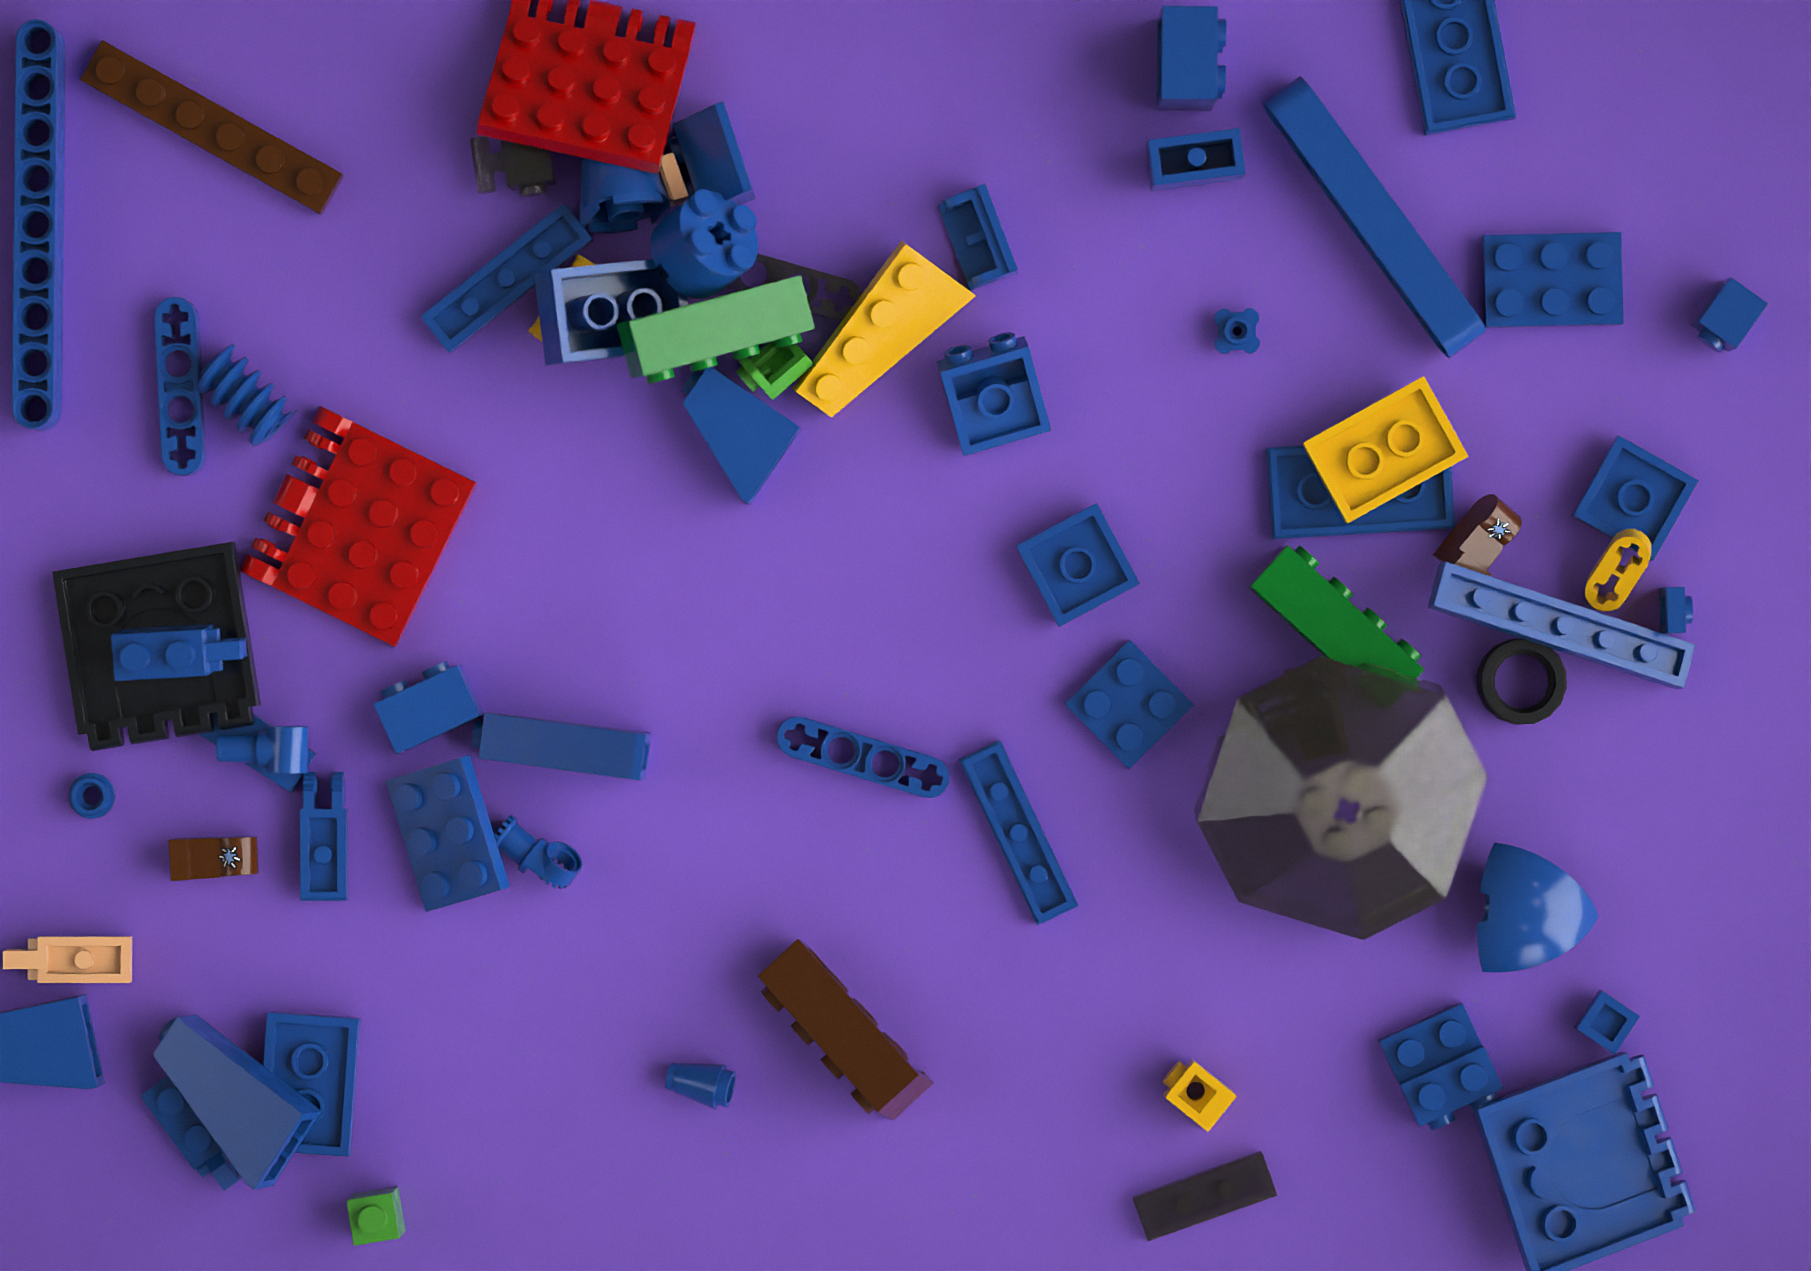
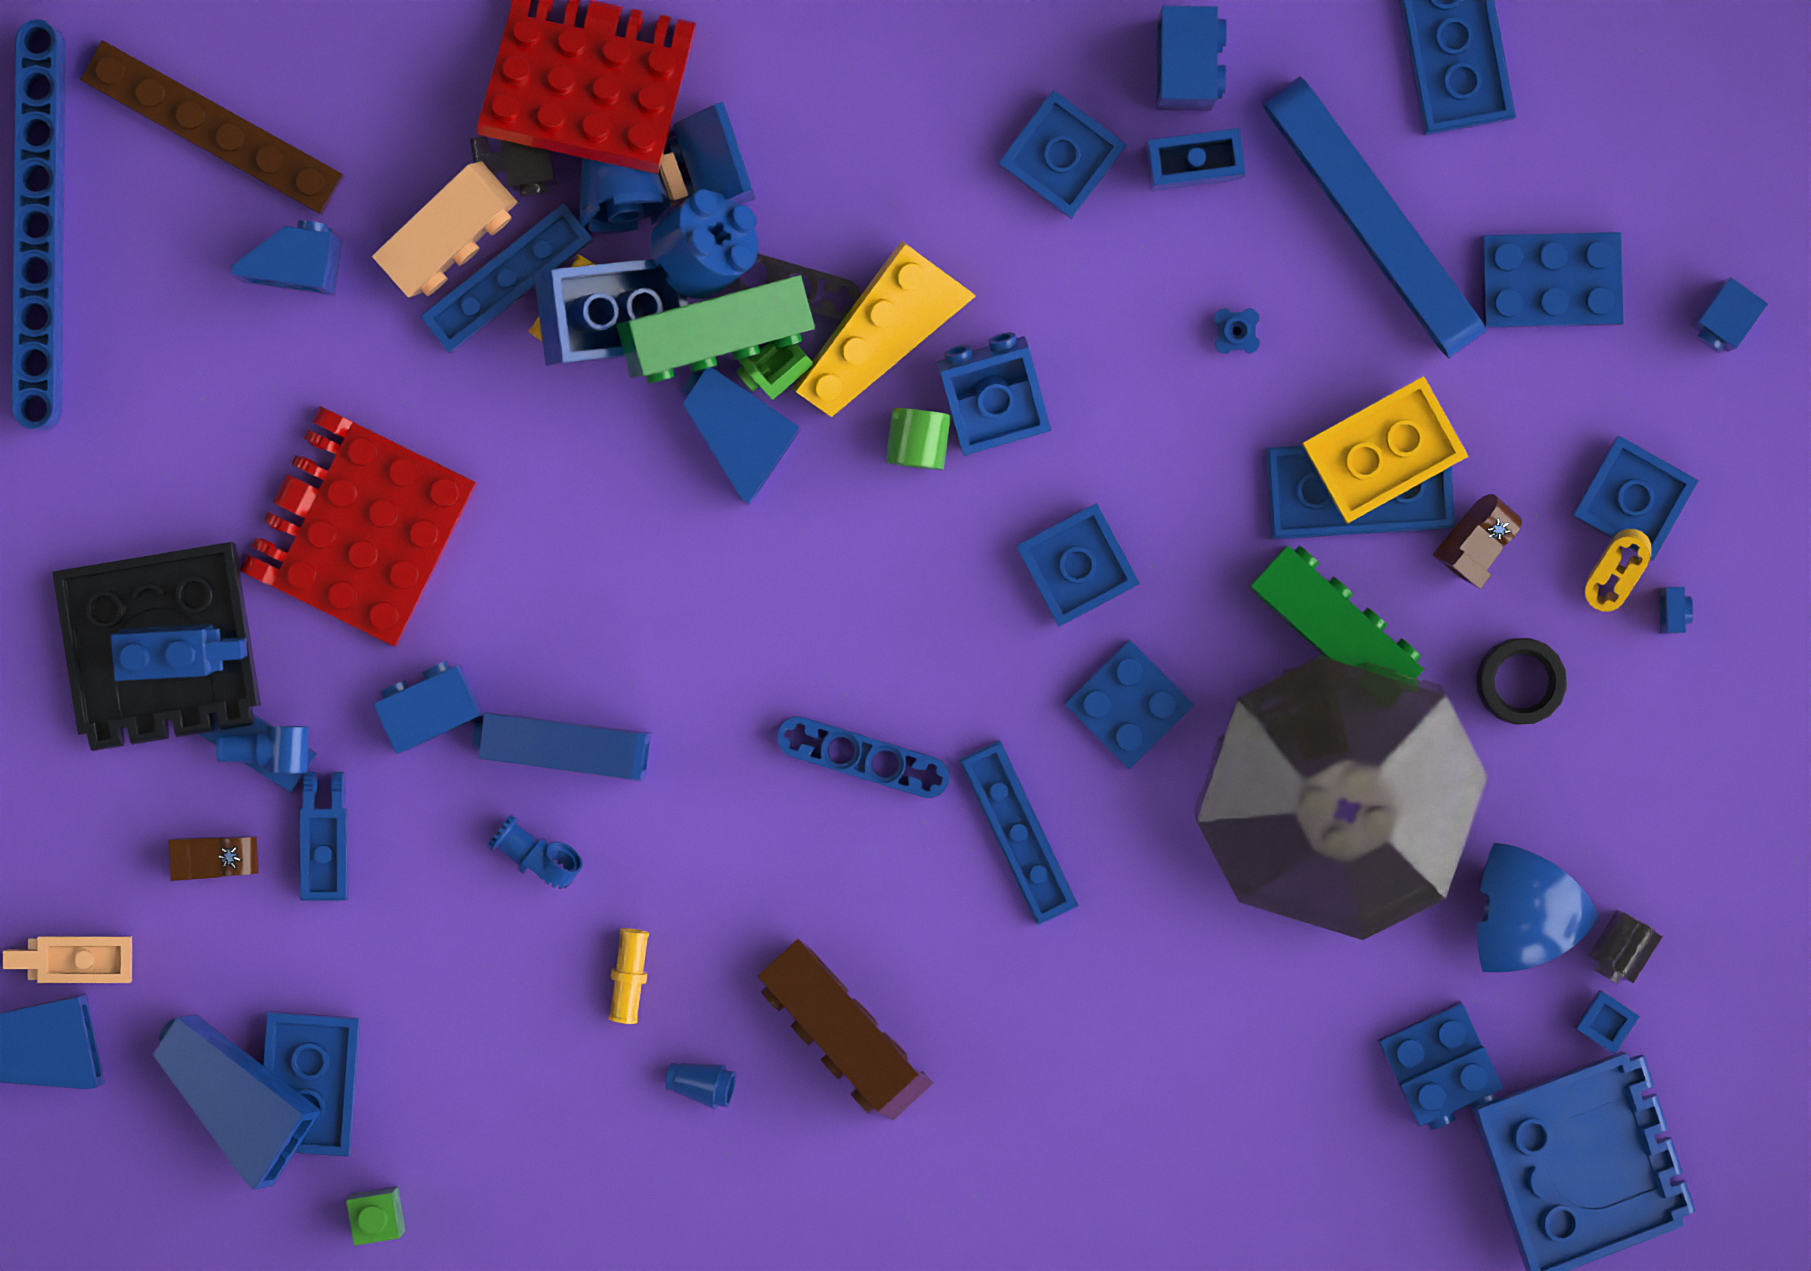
(81, 805): blue plate -> none
(173, 387): blue beam -> none
(189, 1133): blue hinge -> none
(243, 396): blue piece -> none
(294, 259): none -> blue slope
(446, 230): none -> light nougat brick
(447, 833): blue plate -> none
(628, 976): none -> yellow pin
(918, 438): none -> bright green piece
(977, 237): blue hinge -> none
(1062, 154): none -> blue plate
(1204, 1196): clear smoke tile -> none
(1209, 1105): yellow brick -> none
(1561, 625): plate -> none
(1624, 948): none -> clear smoke brick

